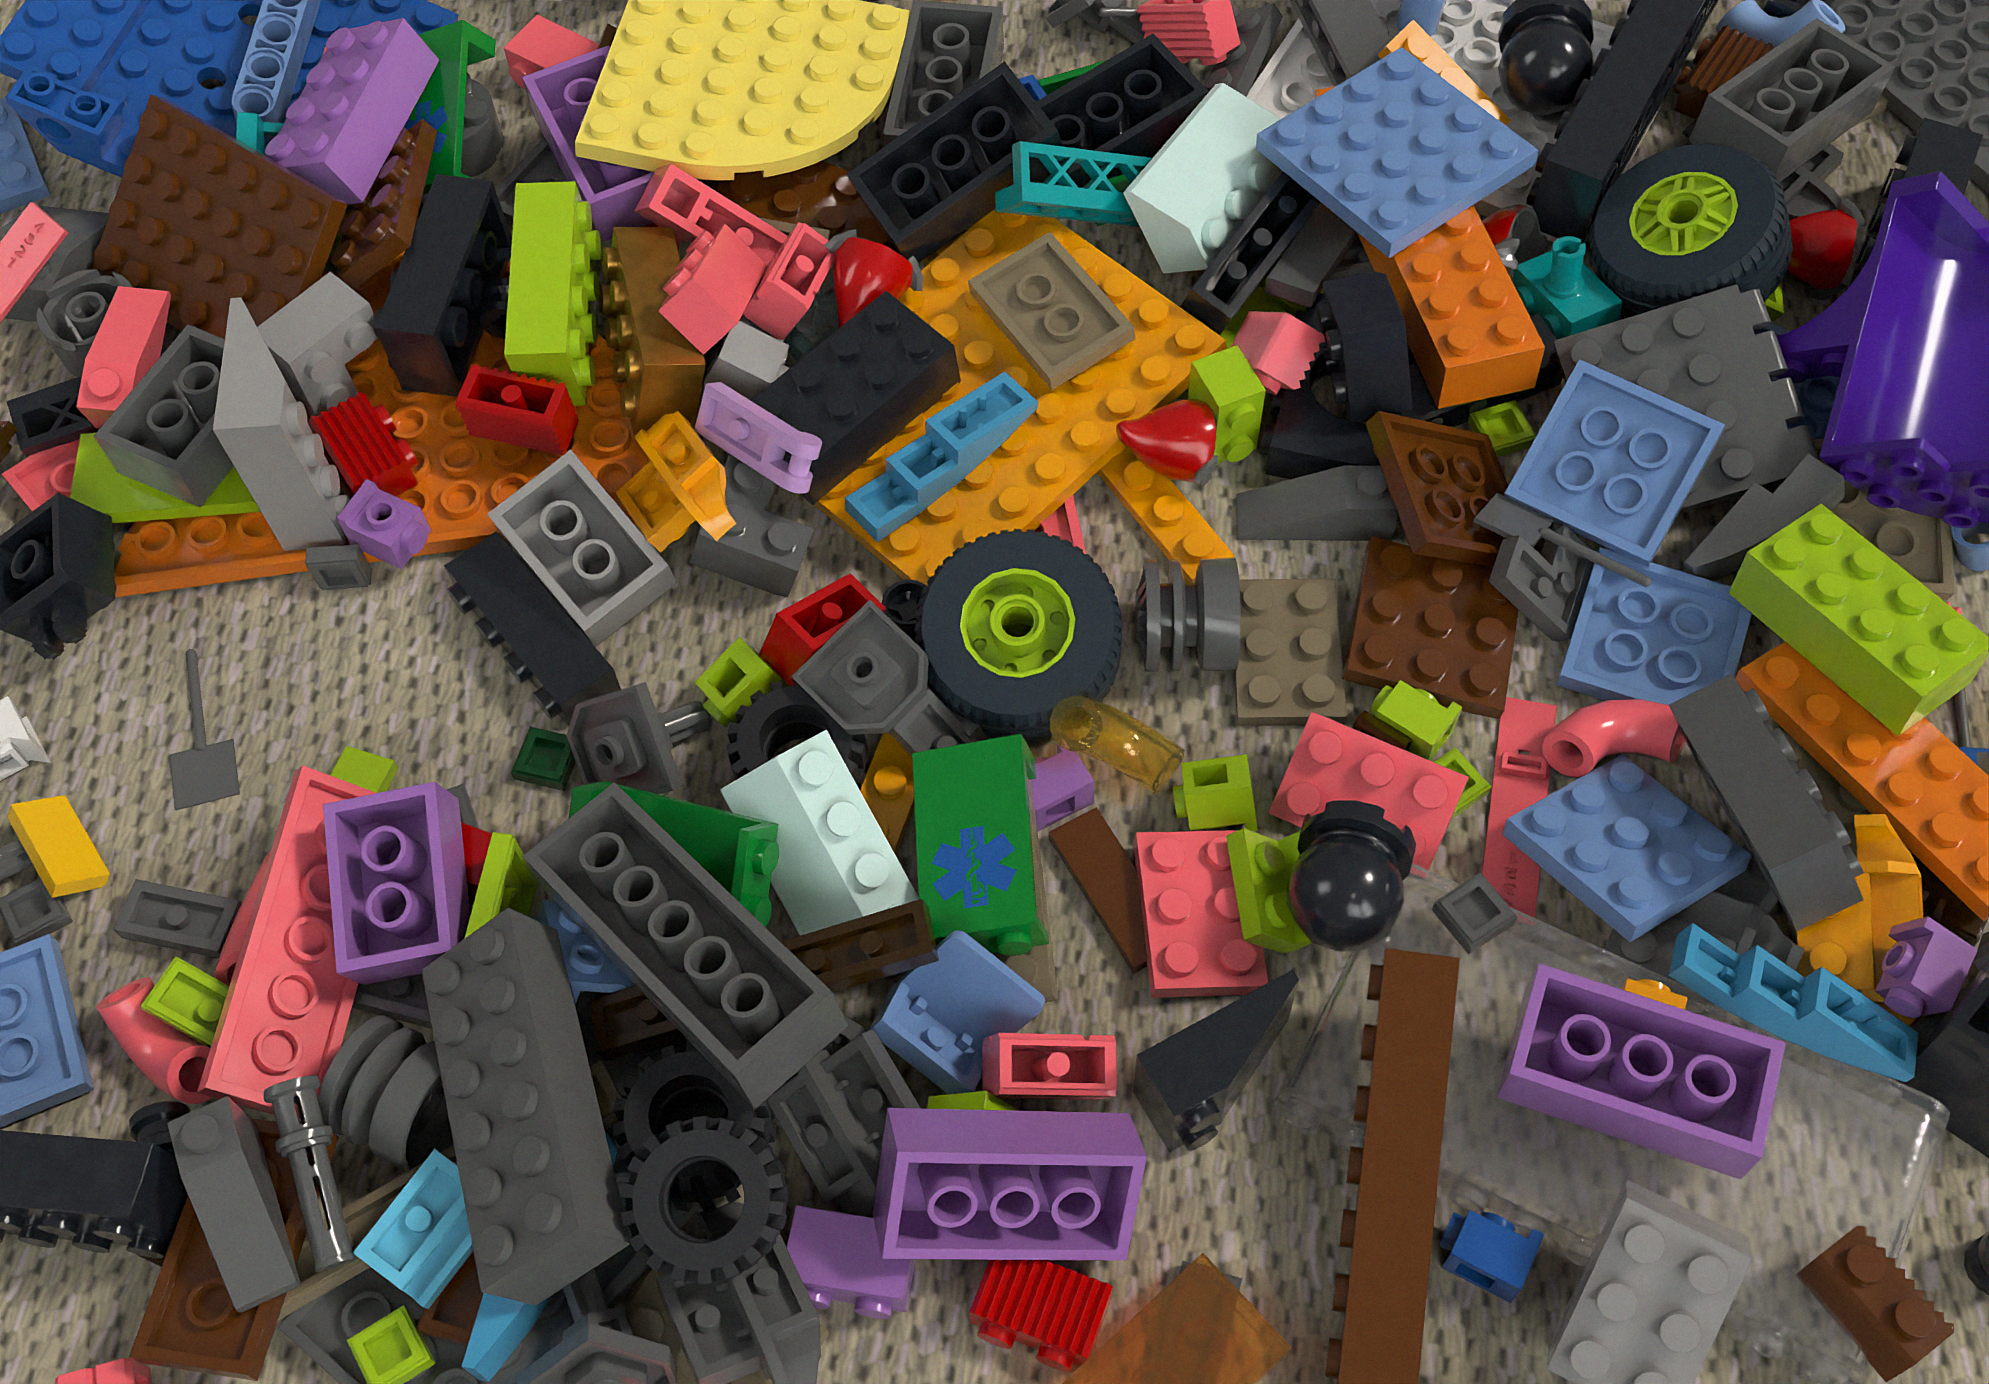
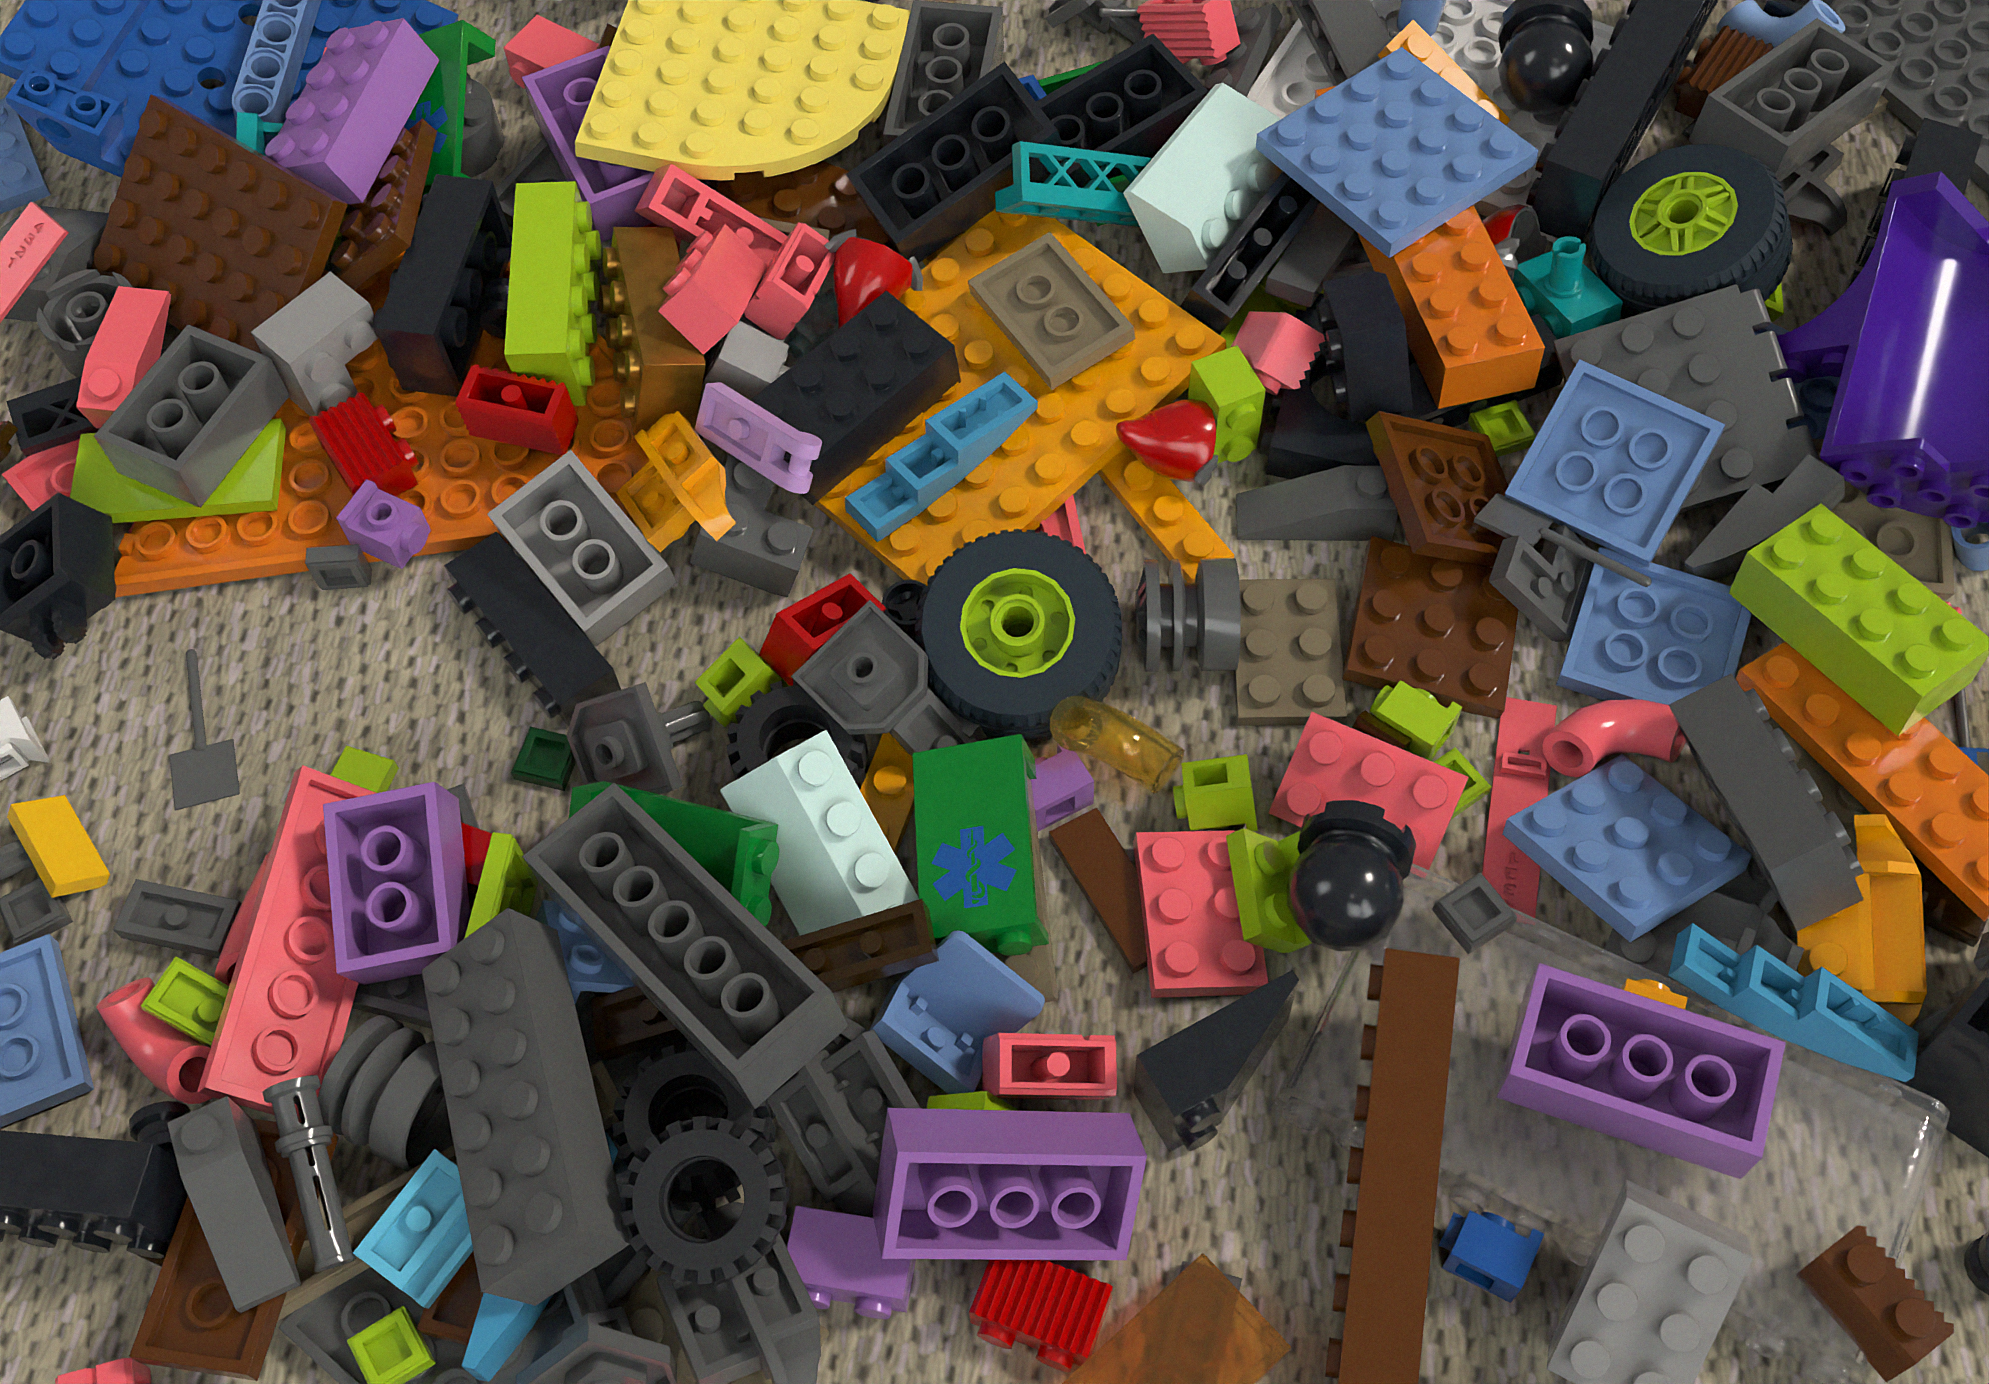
(272, 442): light grey slope -> none
(1824, 247): red hat -> none
(1924, 968): medium lavender brick -> none

